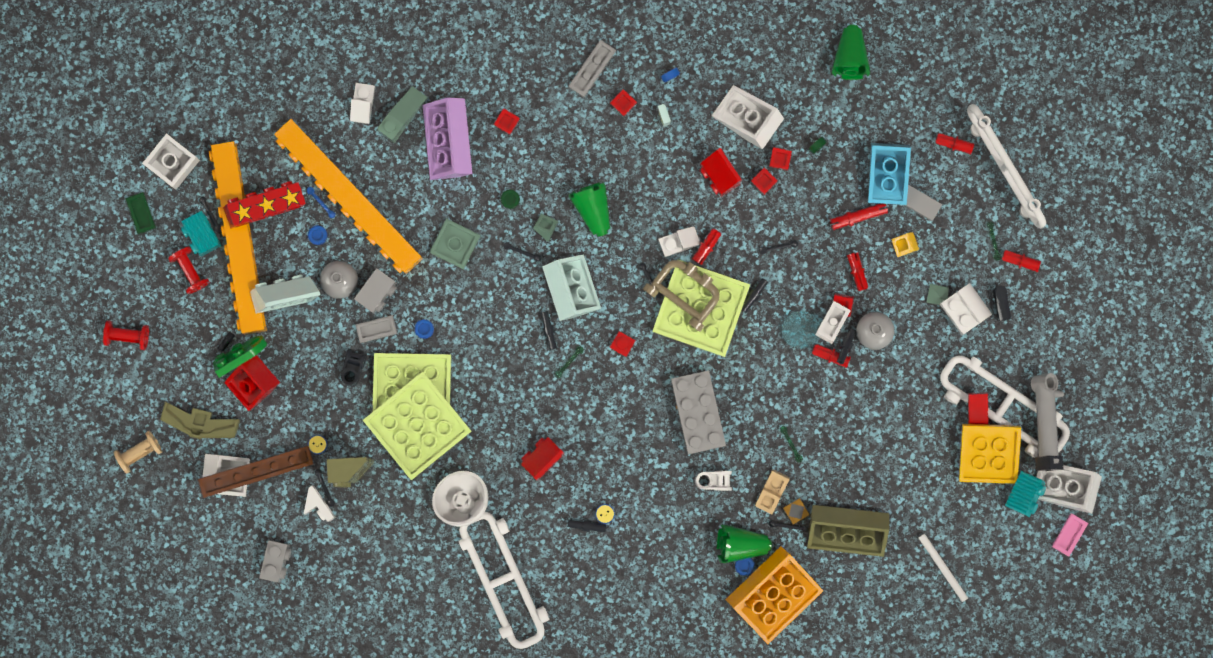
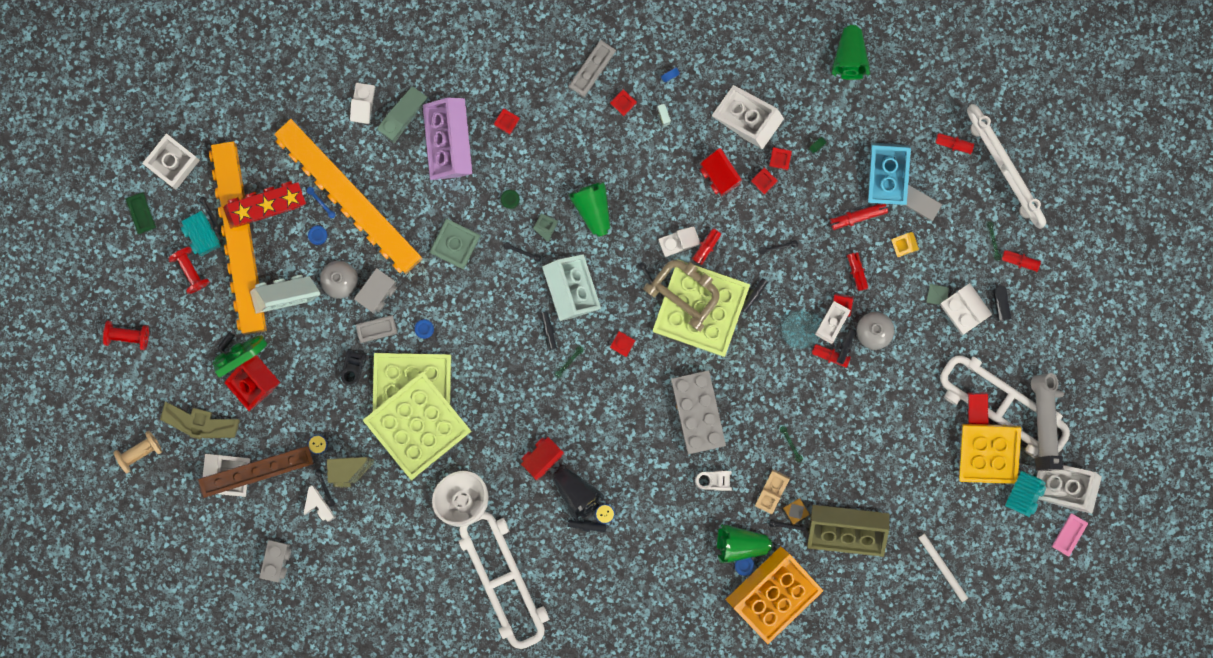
(577, 493): none -> black cone

